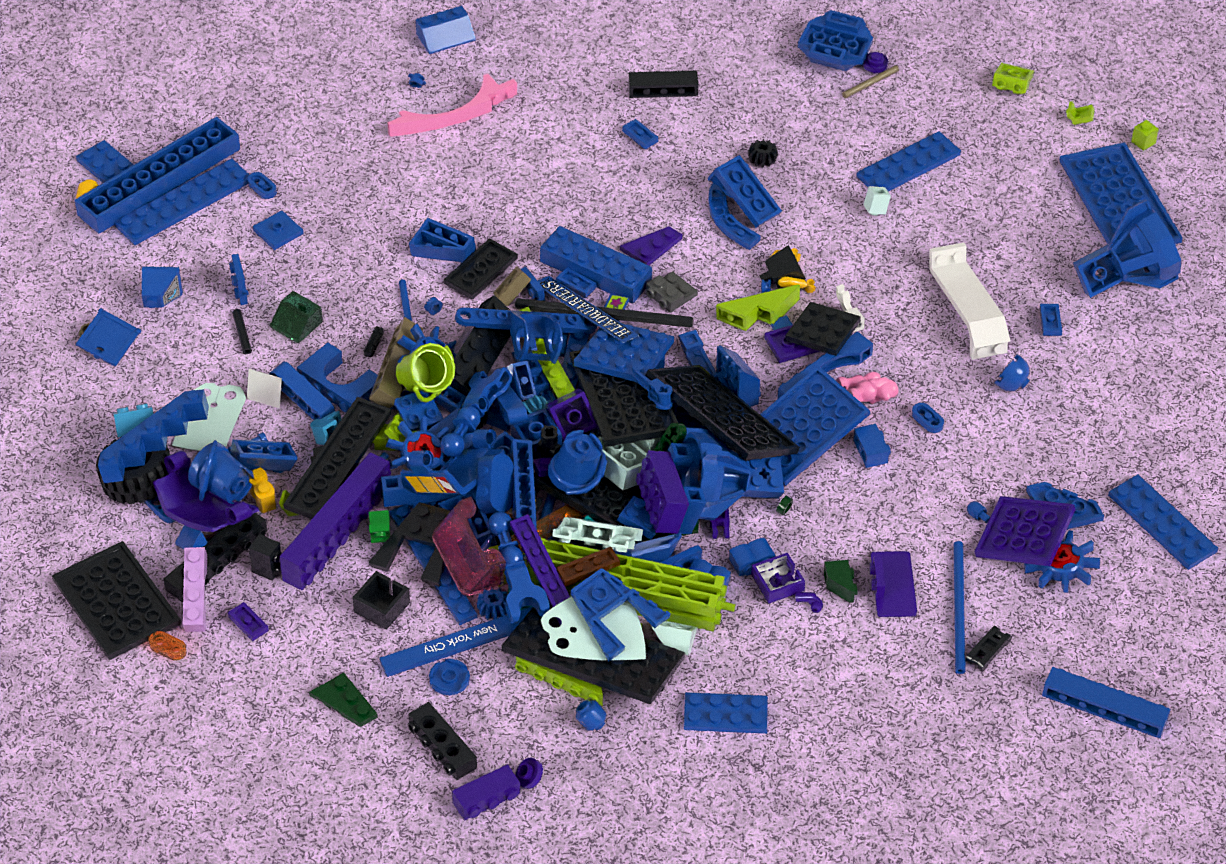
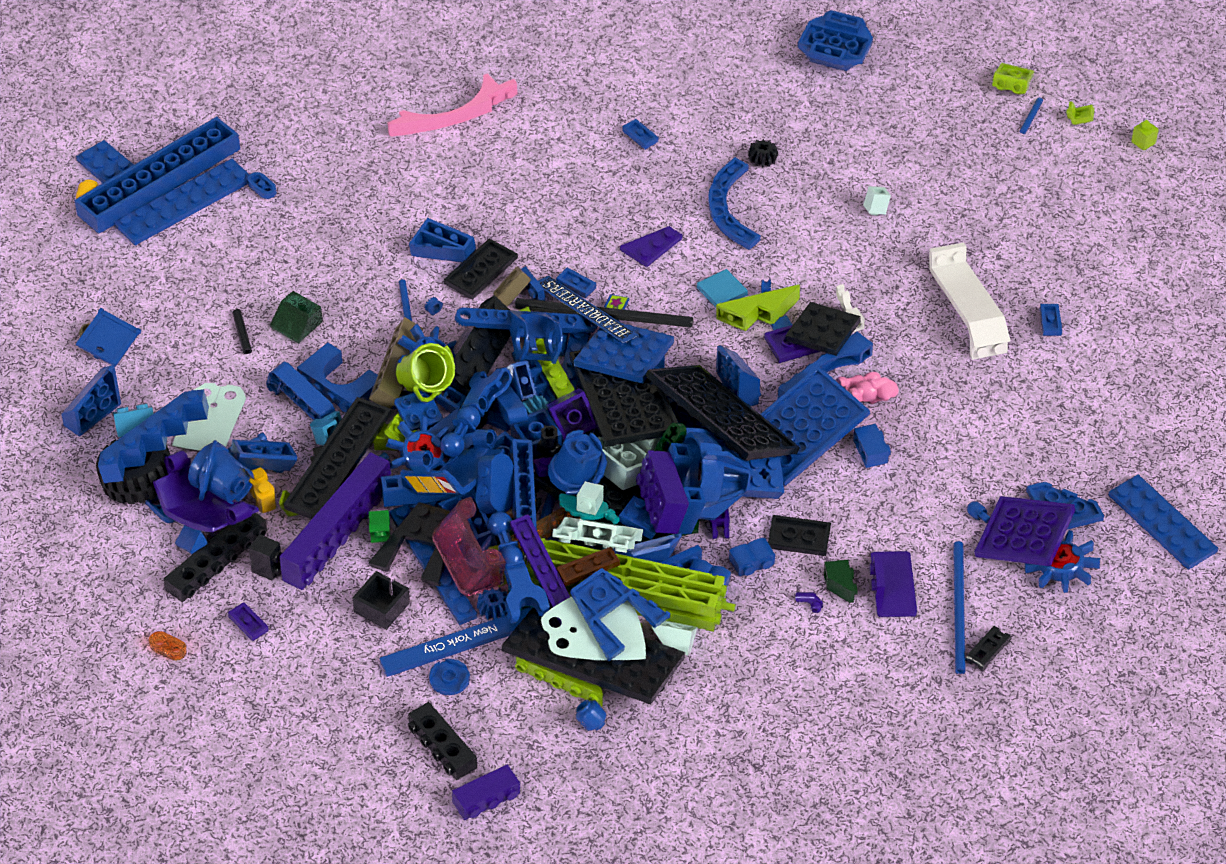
(93, 402): none -> blue wedge
(116, 600): black plate -> none
(160, 286): blue slope -> none
(194, 589): lavender arch -> none
(238, 279): blue plate -> none
(264, 388): white sticker -> none
(278, 230): blue plate -> none
(346, 699): dark green wing -> none
(373, 341): black axle -> none
(416, 80): blue plate -> none
(445, 29): slope -> none
(529, 772): dark purple plate -> none
(570, 504): none -> teal animal
(590, 498): none -> light aqua brick
(608, 268): blue brick -> none
(657, 390): blue connector -> none
(663, 84): black brick -> none
(670, 291): dark grey plate -> none
(695, 354): blue slope -> none
(722, 288): none -> dark azure tile
(726, 713): blue plate -> none
(746, 190): blue plate -> none
(781, 569): dark purple piece -> none
(784, 505): dark green tile -> none
(786, 271): black torso -> none
(799, 535): none -> black tile
(871, 81): dark tan bar -> none
(875, 62): dark purple plate -> none
(909, 162): blue plate -> none
(930, 419): blue plate -> none
(1014, 375): blue cylinder -> none
(1031, 115): none -> blue bar
(1106, 702): blue brick -> none
(1110, 184): blue plate -> none
(1137, 243): blue plate -> none

